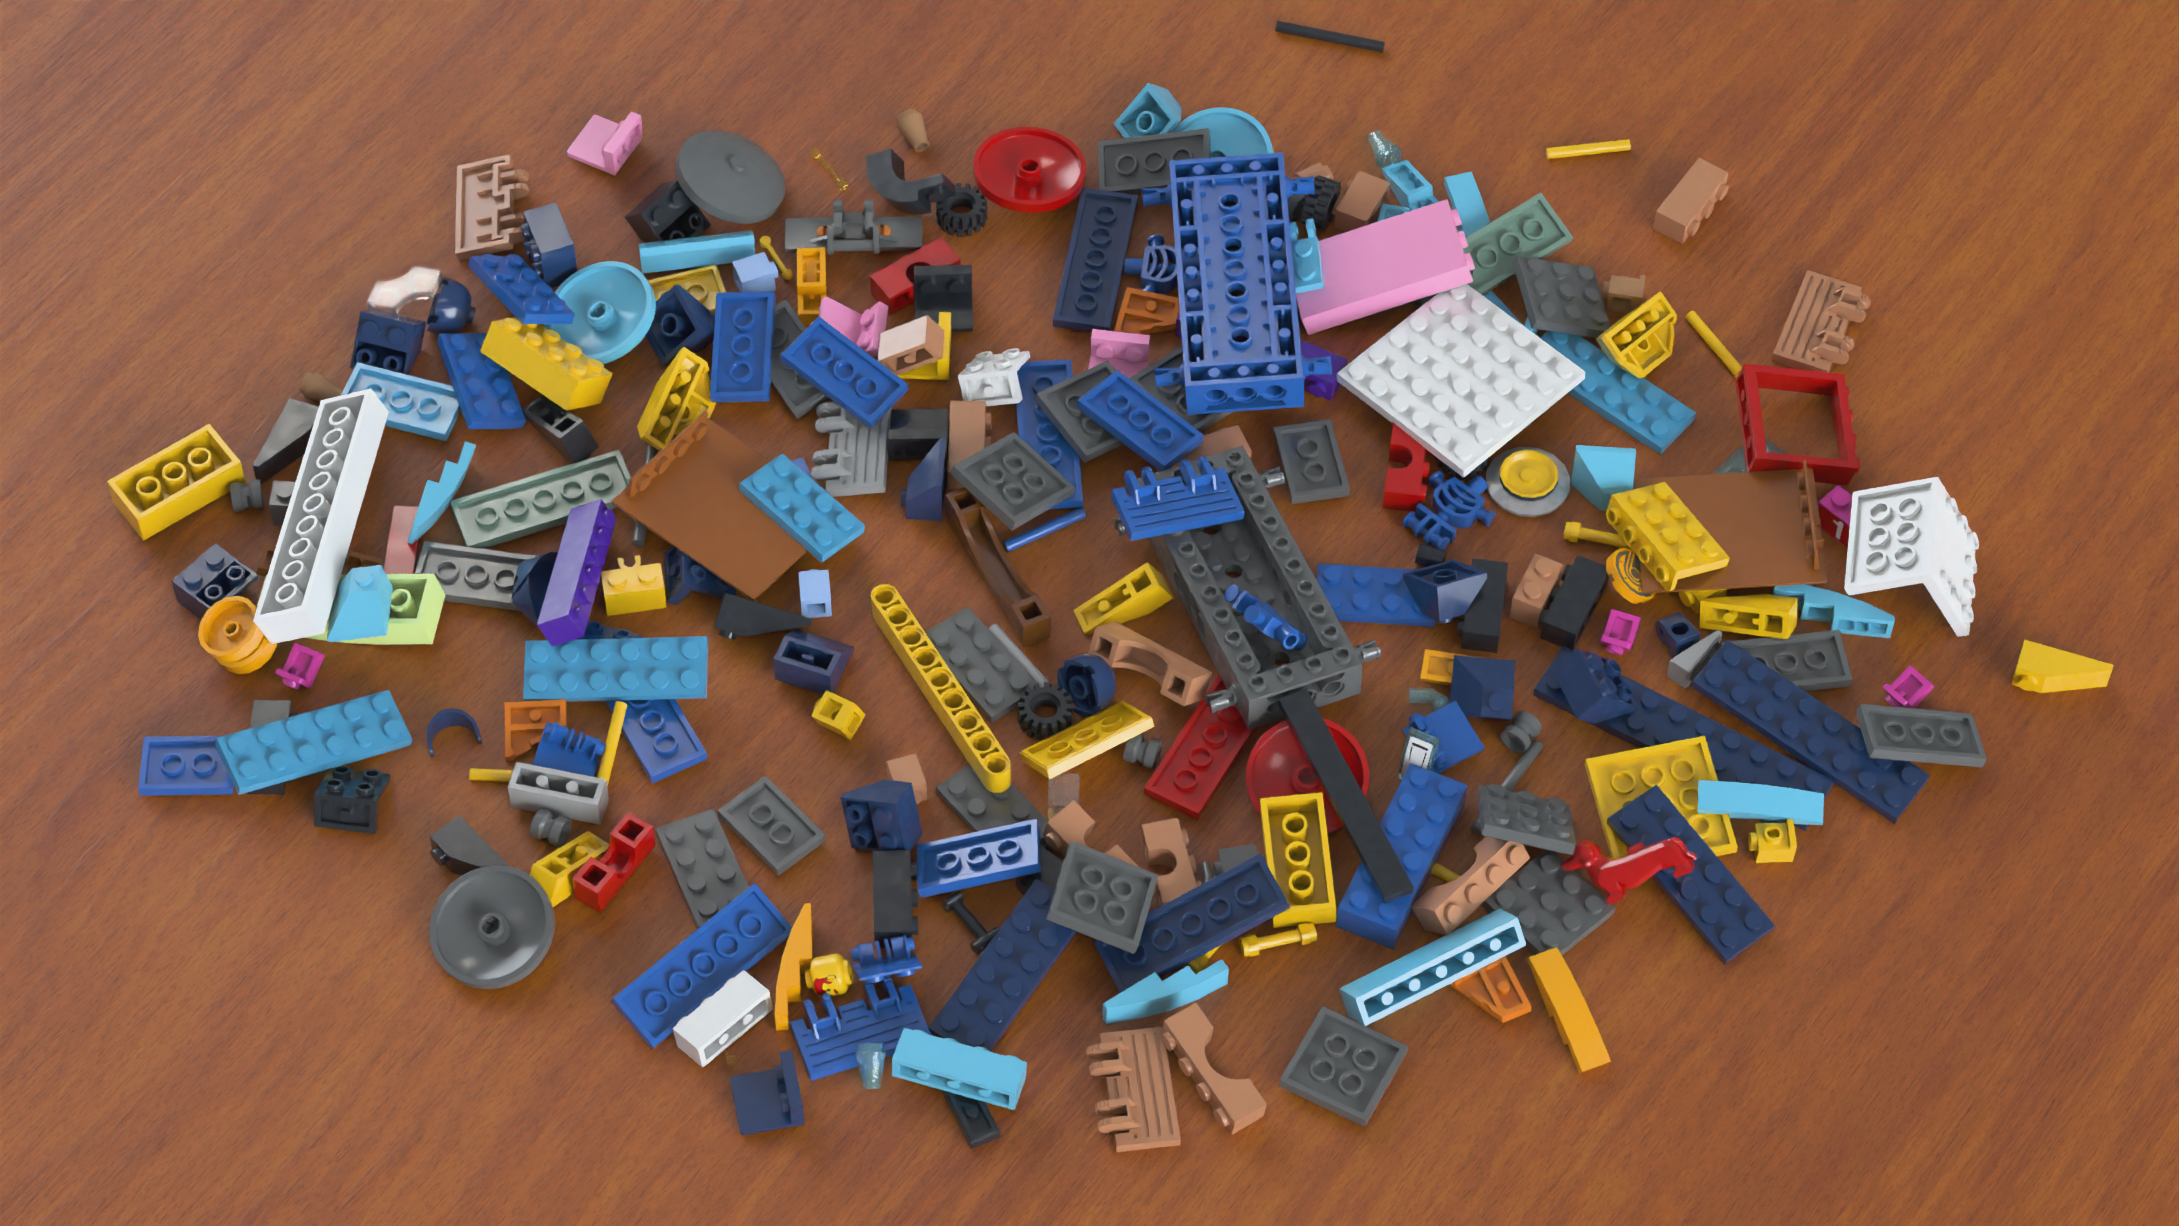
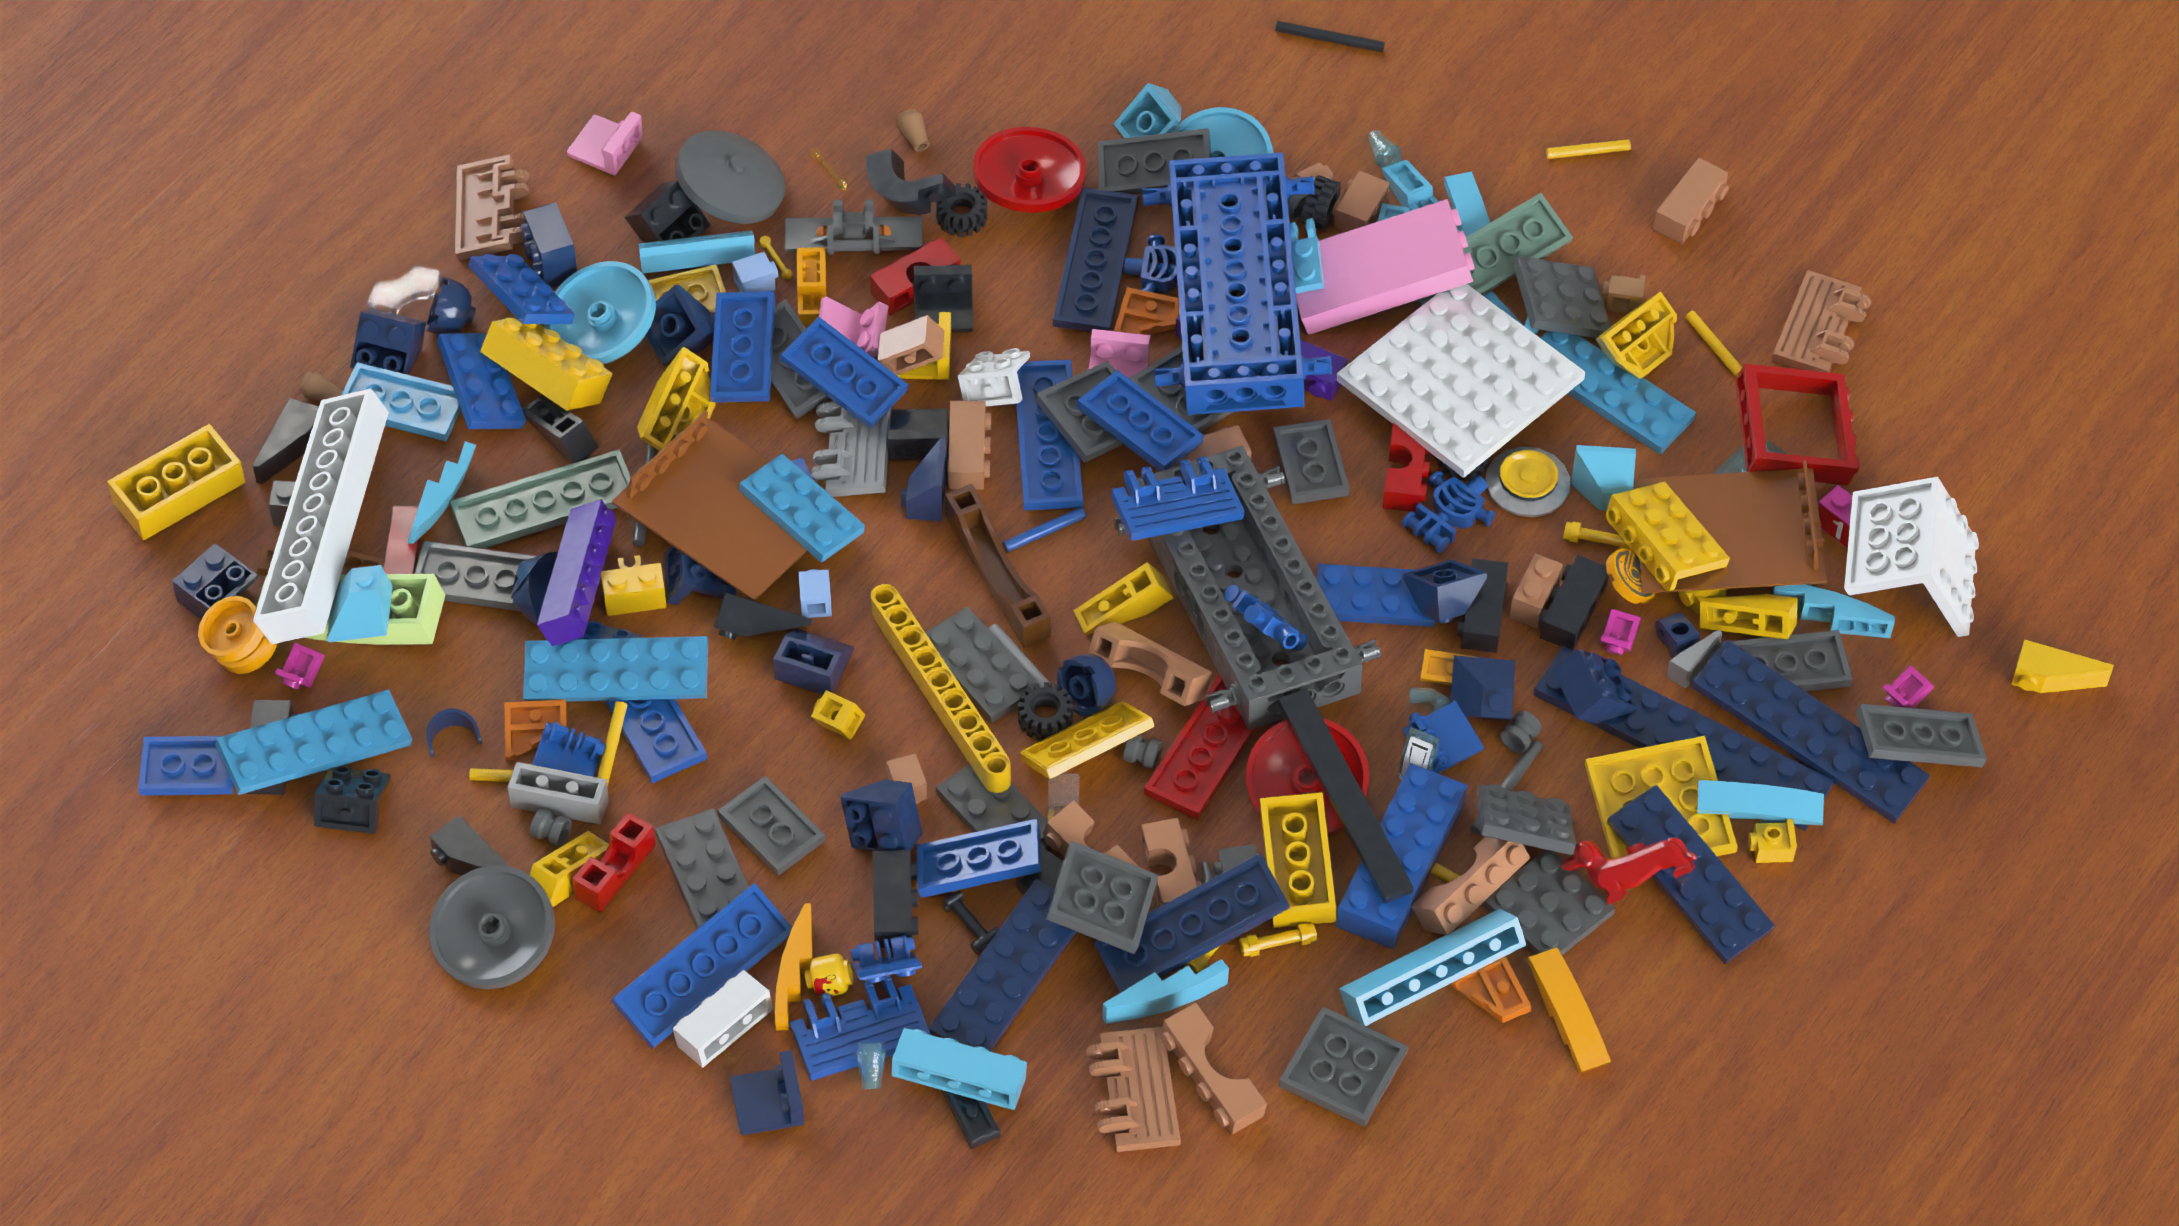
(247, 495): dark grey wheel -> none
(1012, 481): dark grey plate -> none
(1429, 555): black hinge -> none

